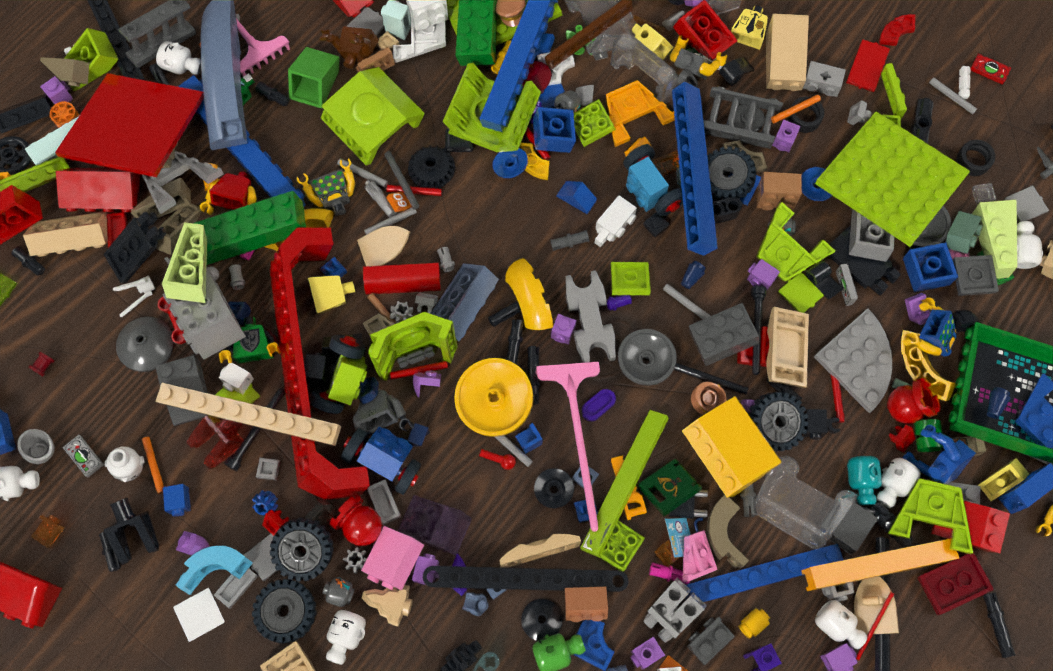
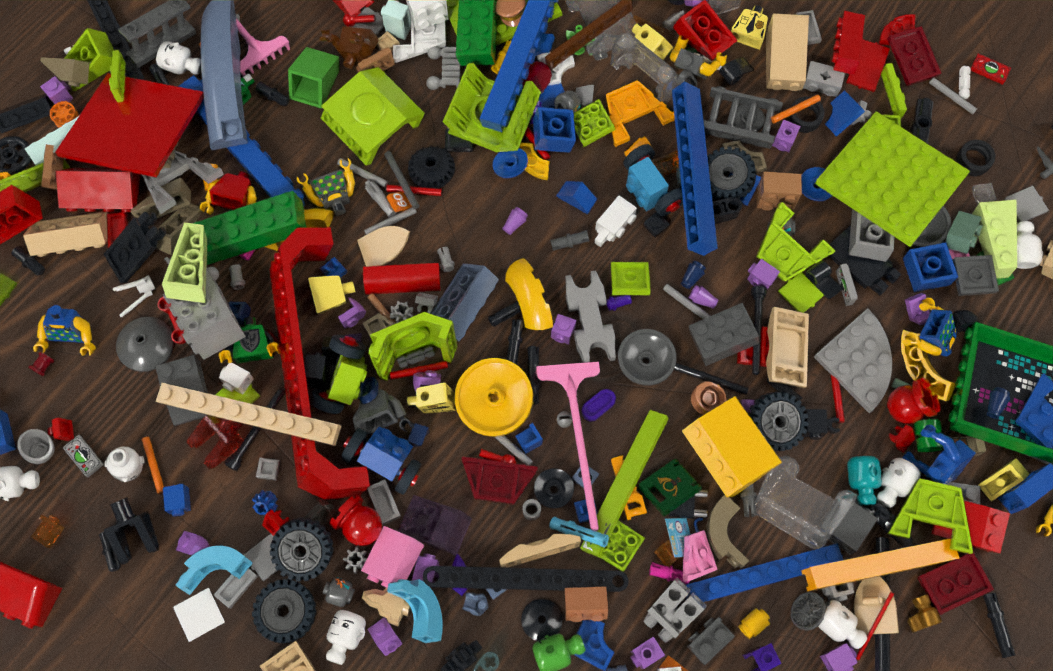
(50, 166): none -> medium nougat bracket
(61, 429): none -> red tile
(64, 326): none -> torso
(117, 79): none -> lime plate
(350, 21): none -> red bar
(352, 316): none -> medium lavender plate
(384, 636): none -> medium lavender bracket
(425, 608): none -> medium azure arch
(433, 399): none -> light yellow torso
(450, 68): none -> light grey gear
(497, 480): none -> dark red wing
(515, 220): none -> medium lavender cone
(535, 503): none -> light grey beam
(564, 423): none -> light grey hinge
(598, 539): none -> medium azure pin
(703, 297): none -> medium lavender cone
(808, 611): none -> dark grey wheel
(813, 30): none -> light grey tile
(844, 113): none -> blue tile
(848, 42): none -> red brick
(914, 56): none -> dark red plate
(926, 616): none -> pearl gold piece

